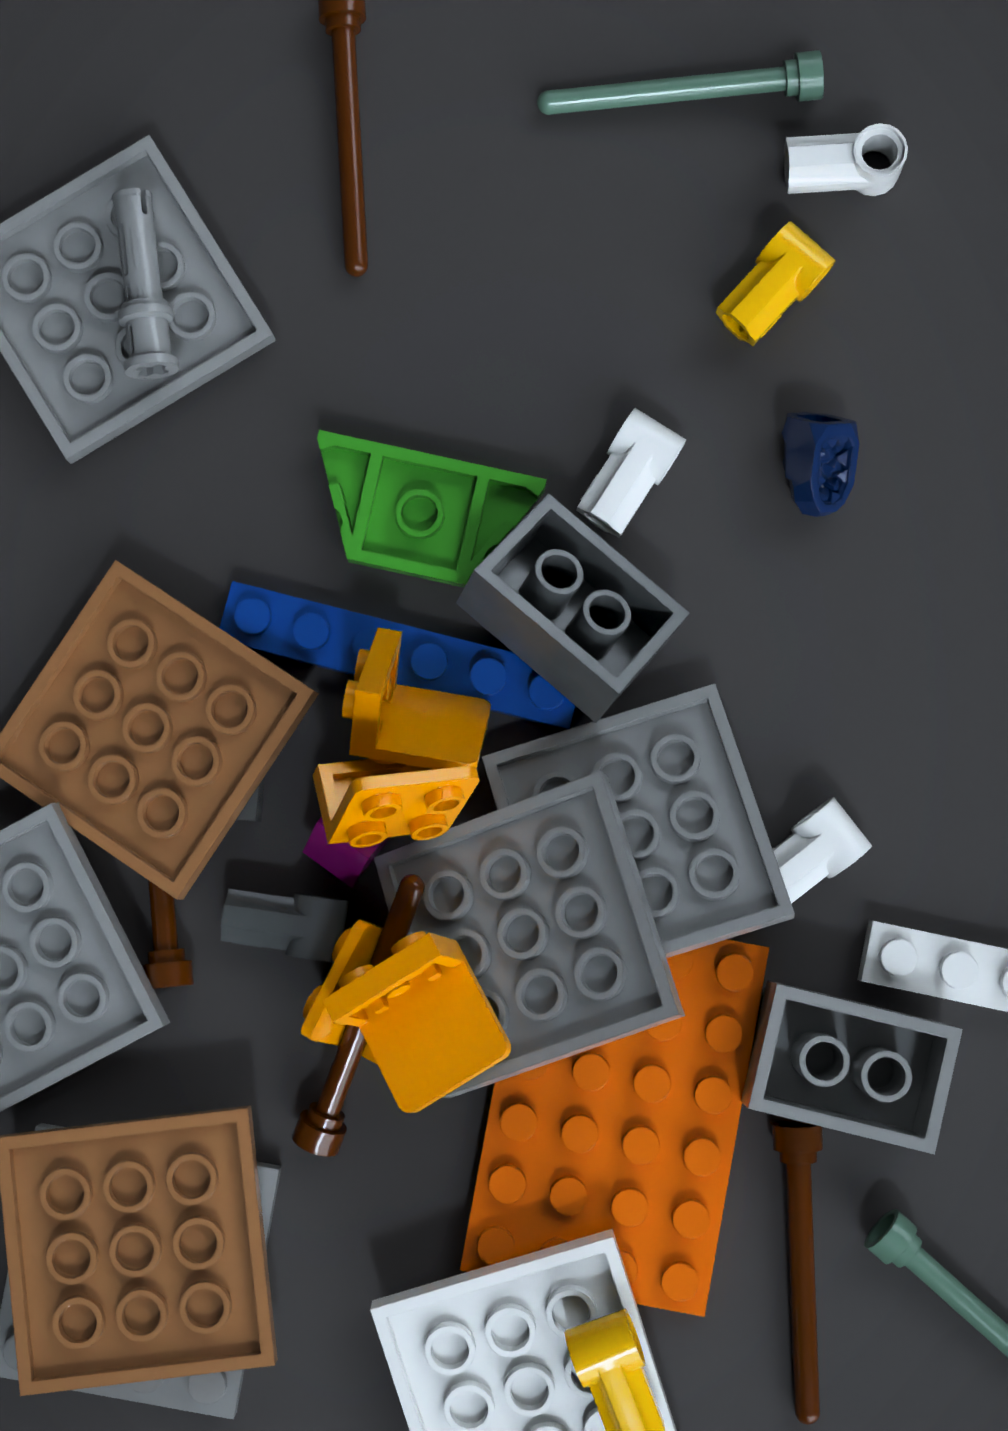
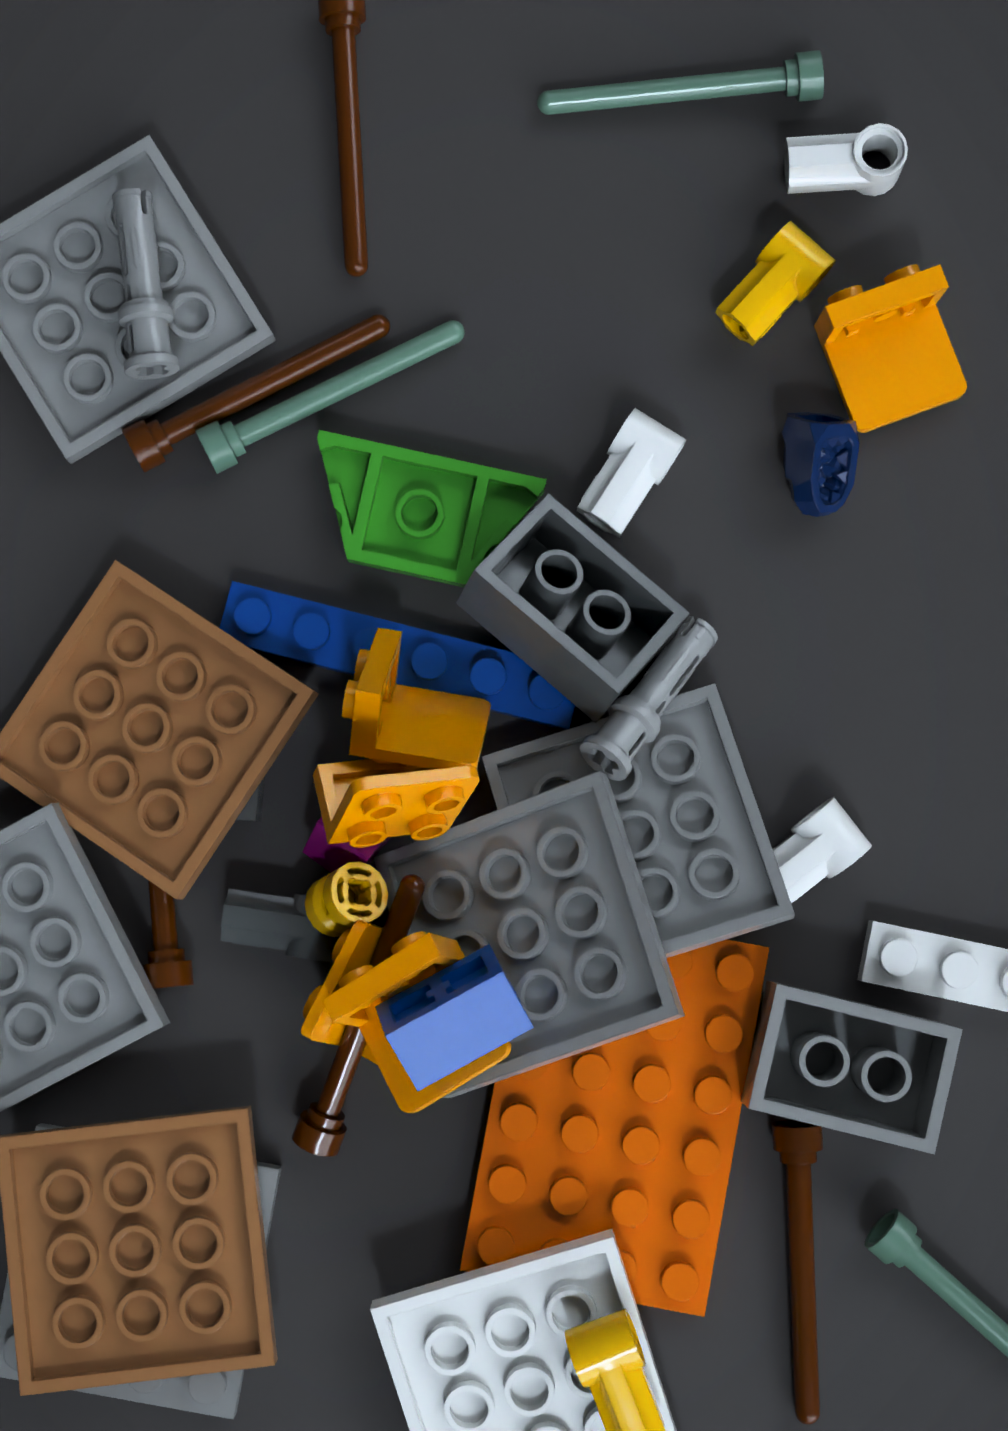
(154, 440): none -> reddish brown piece
(227, 441): none -> sand green piece
(332, 903): none -> yellow wheel
(453, 1017): none -> hinge
(637, 715): none -> light grey pin
(891, 348): none -> light orange bracket

